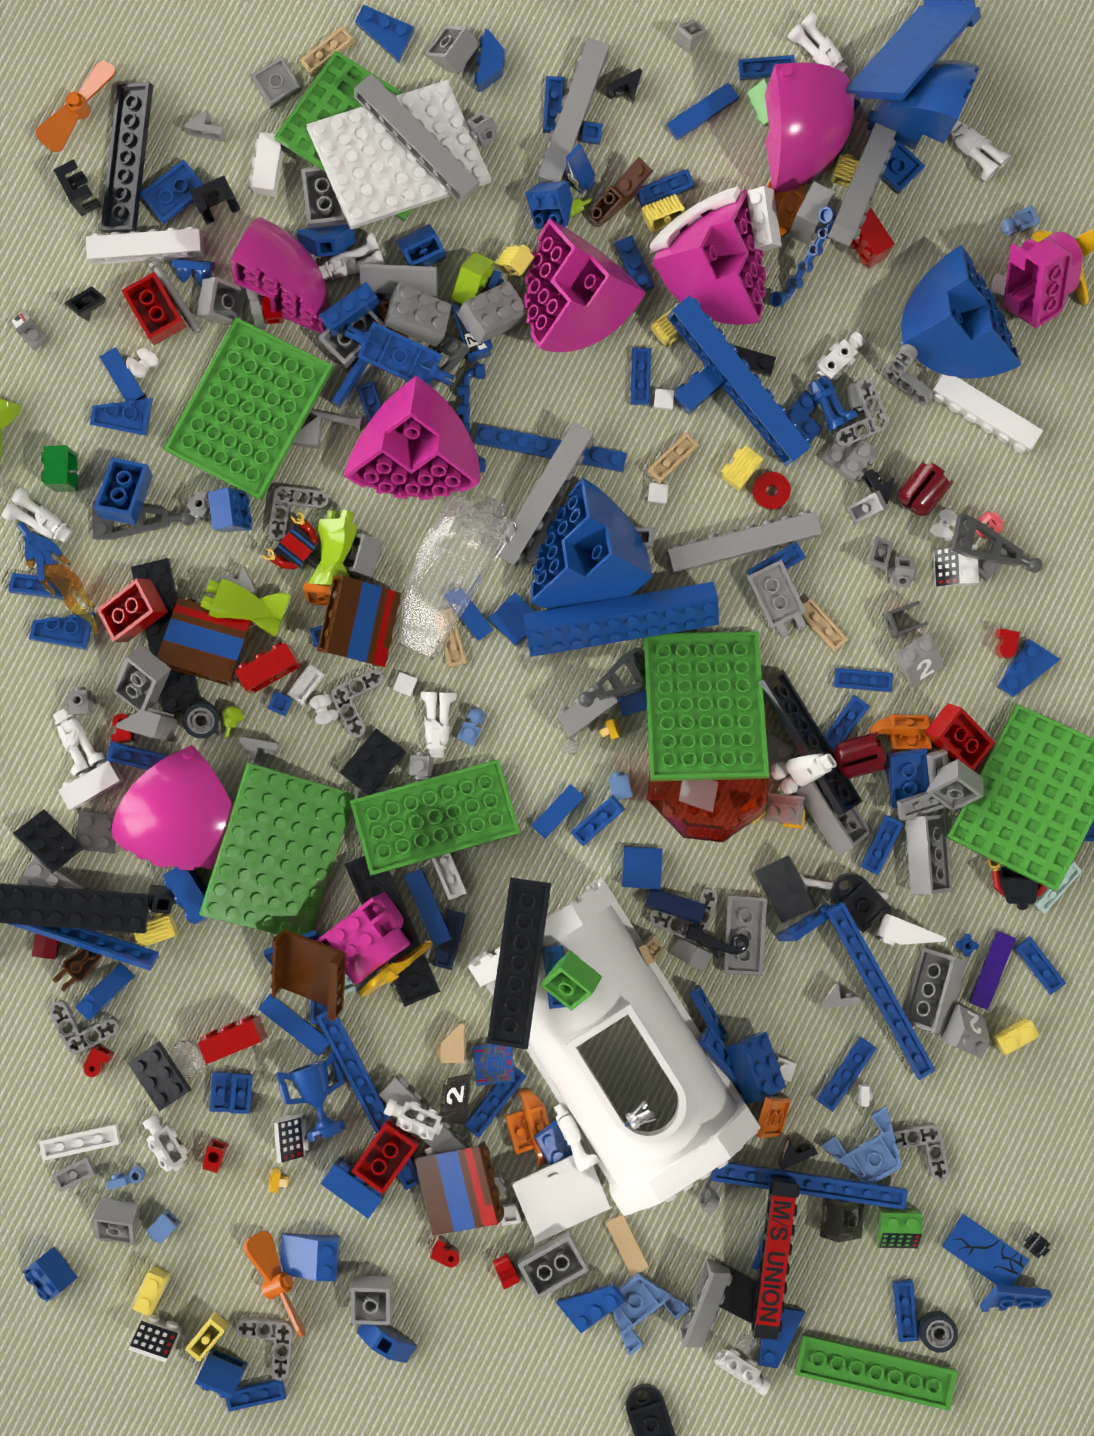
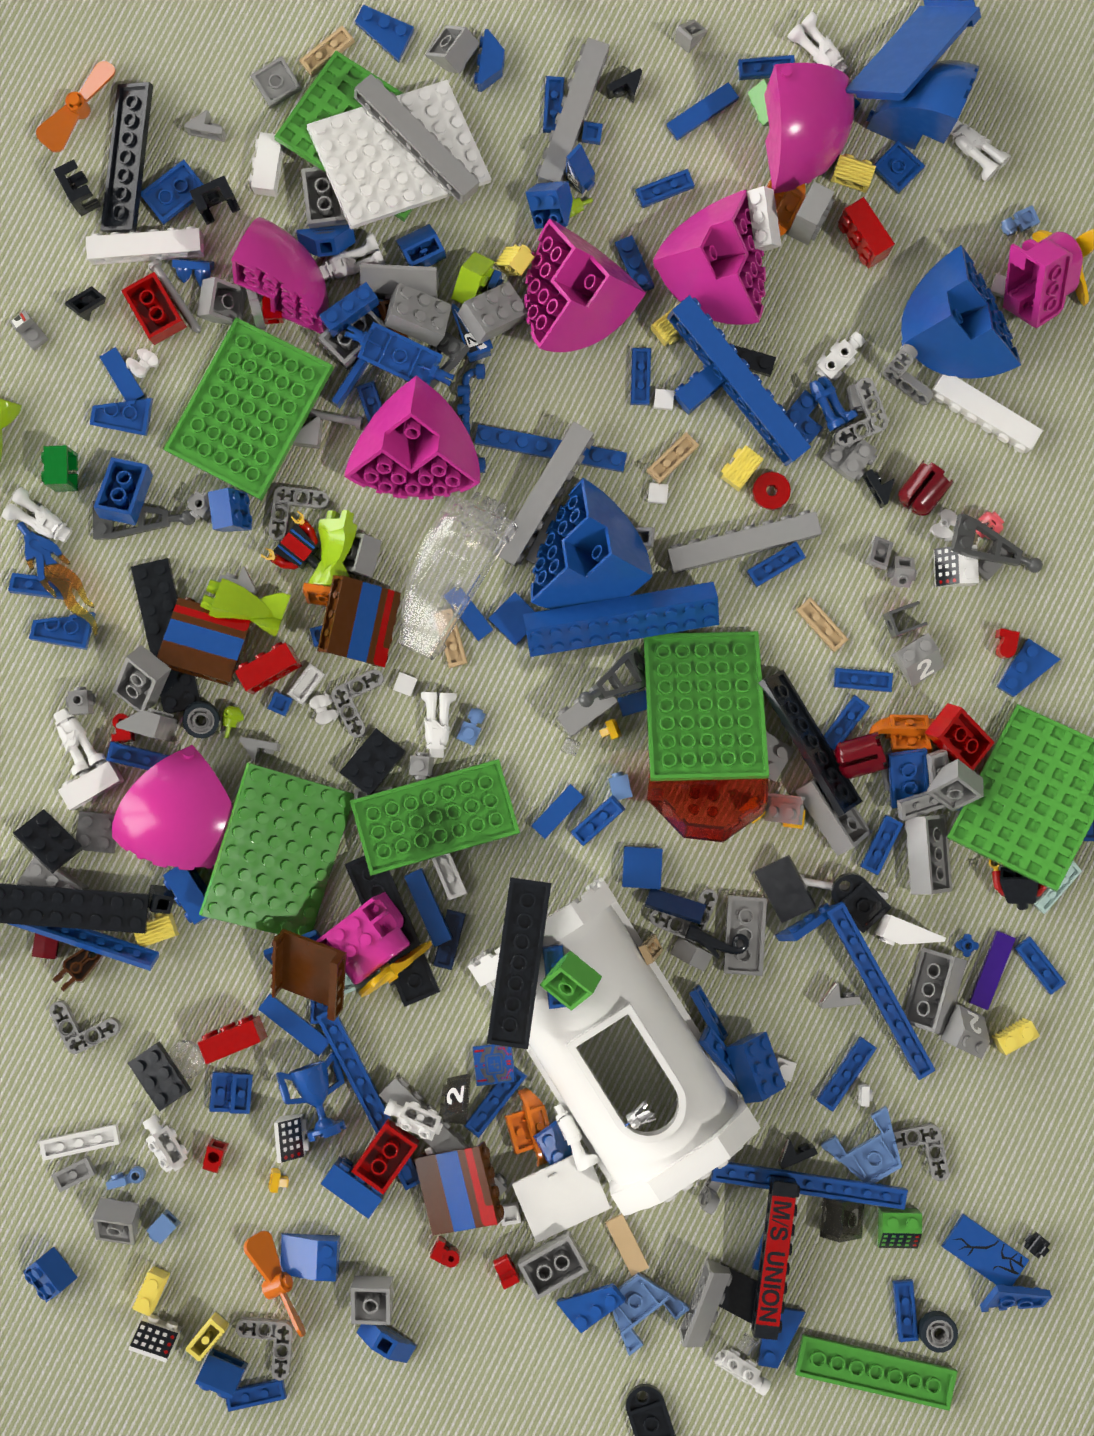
(95, 1062): red leg -> none
(105, 992): blue slope -> none
(132, 610): red brick -> none
(453, 1046): tan slope -> none
(482, 129): light grey brick -> none
(620, 194): reddish brown slope -> none
(662, 212): light yellow brick -> none
(671, 231): white tile -> none
(699, 793): white sticker -> none
(773, 1116): orange tile -> none
(777, 597): light grey tile -> none
(802, 771): white piece -> none
(826, 215): blue bar -> none
(862, 185): light grey brick -> none
(867, 507): light grey slope -> none

